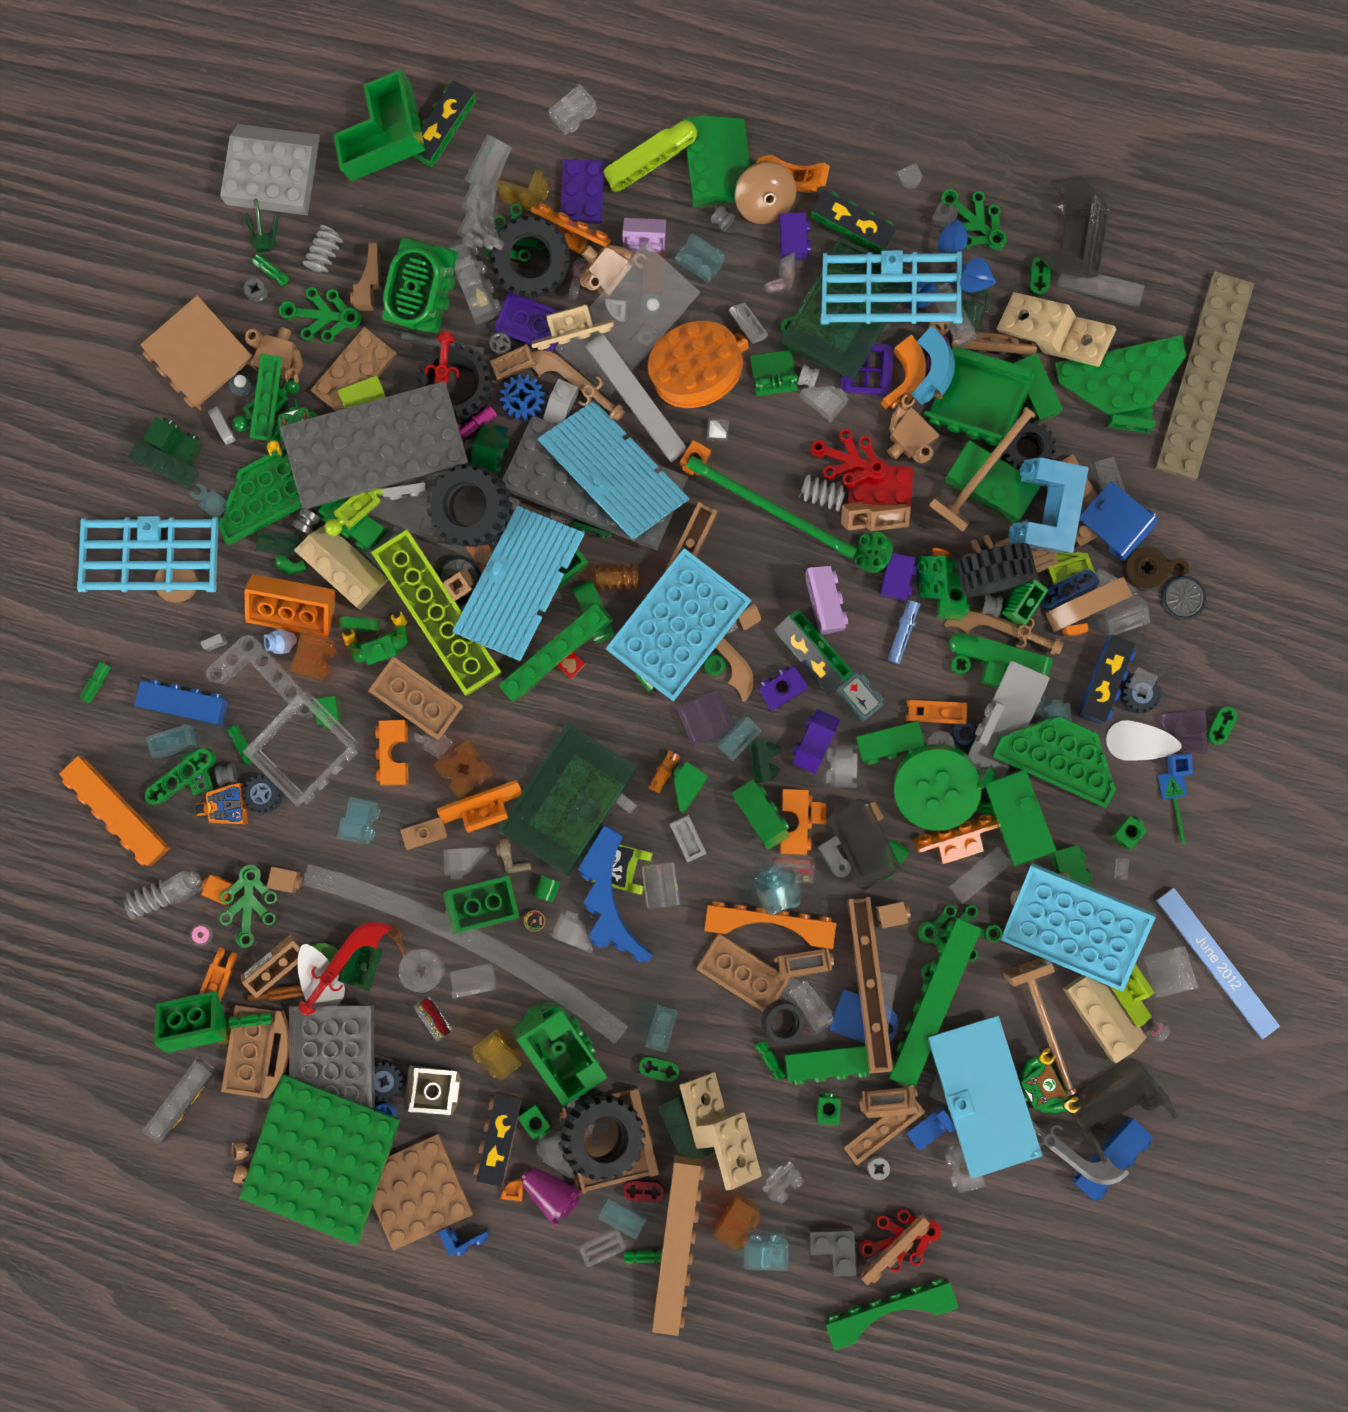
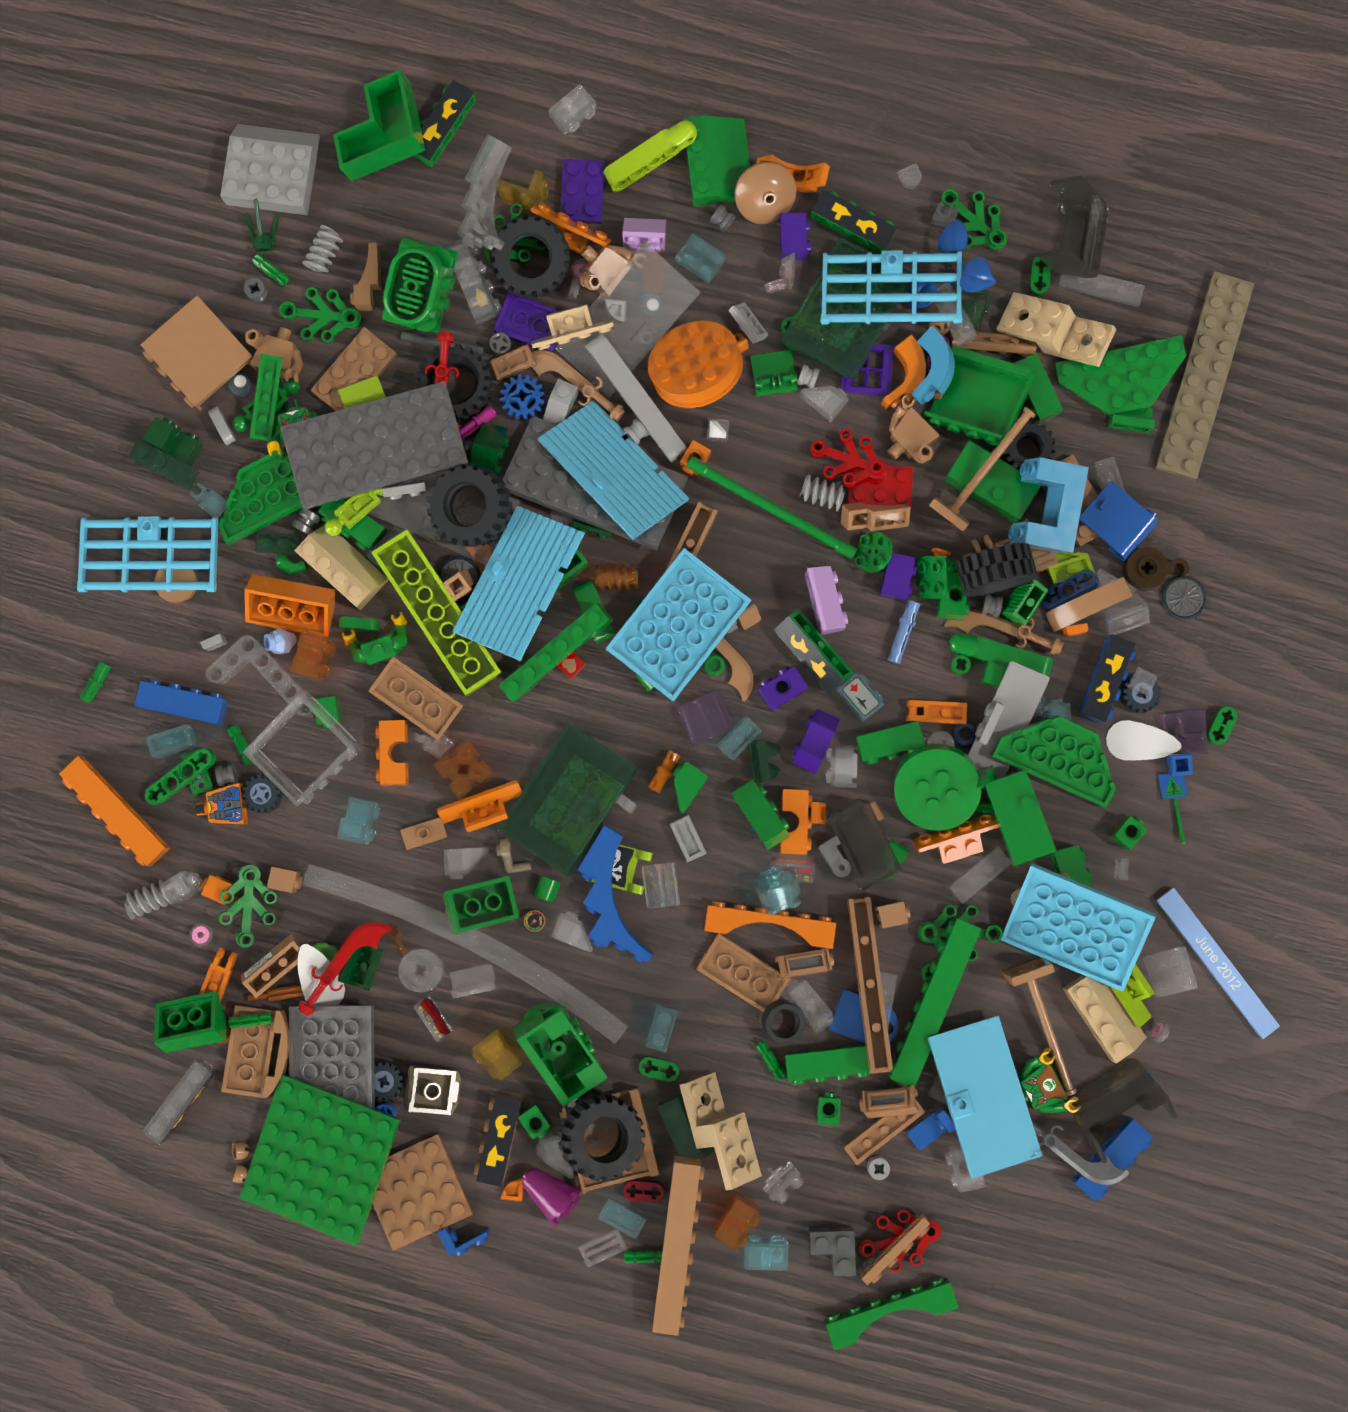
(636, 431): none -> light grey wheel

